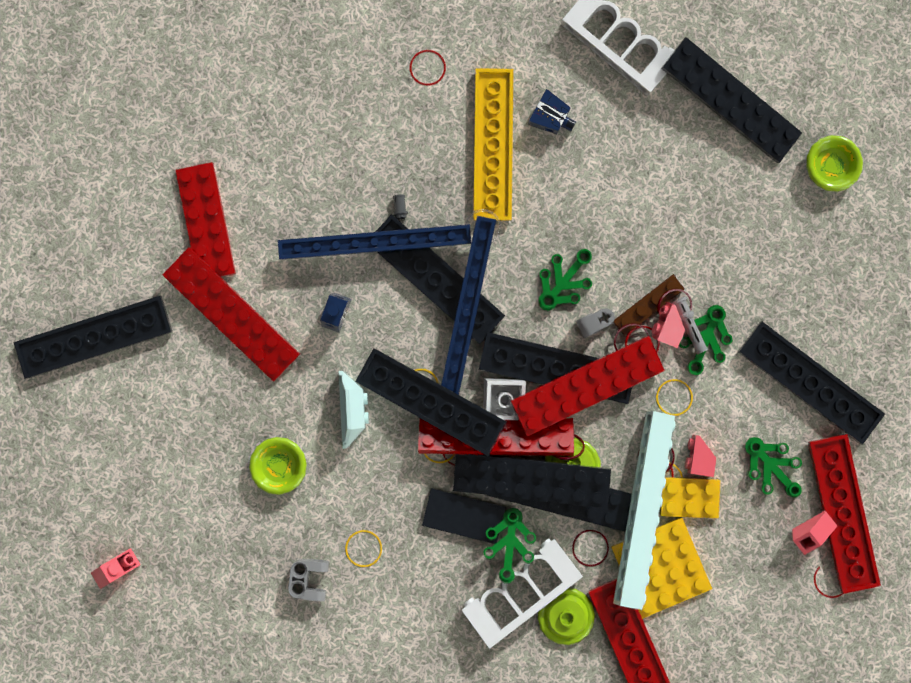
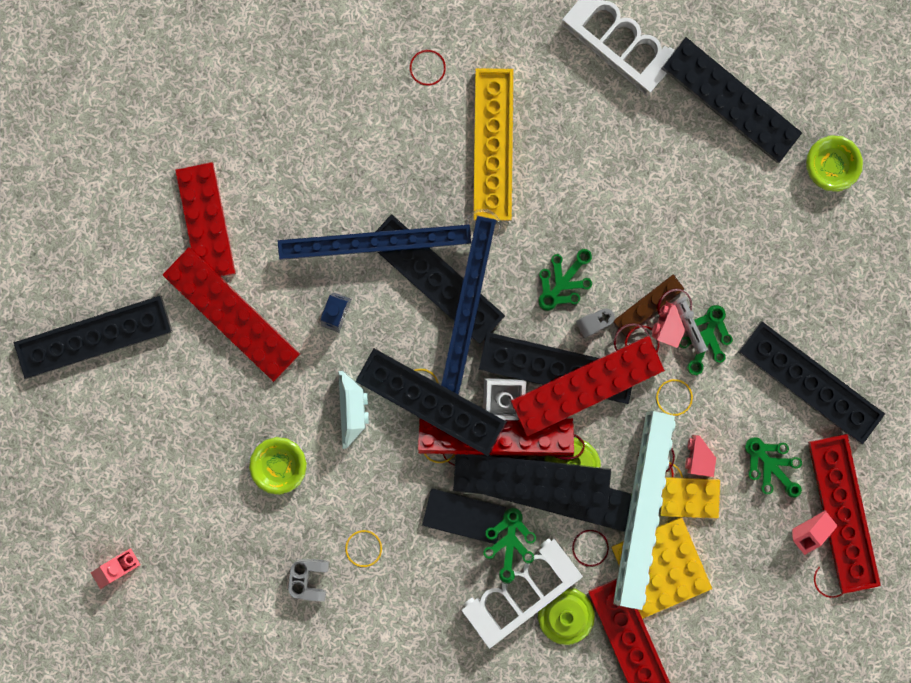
(400, 206): dark grey pin -> none
(551, 114): dark blue torso -> none

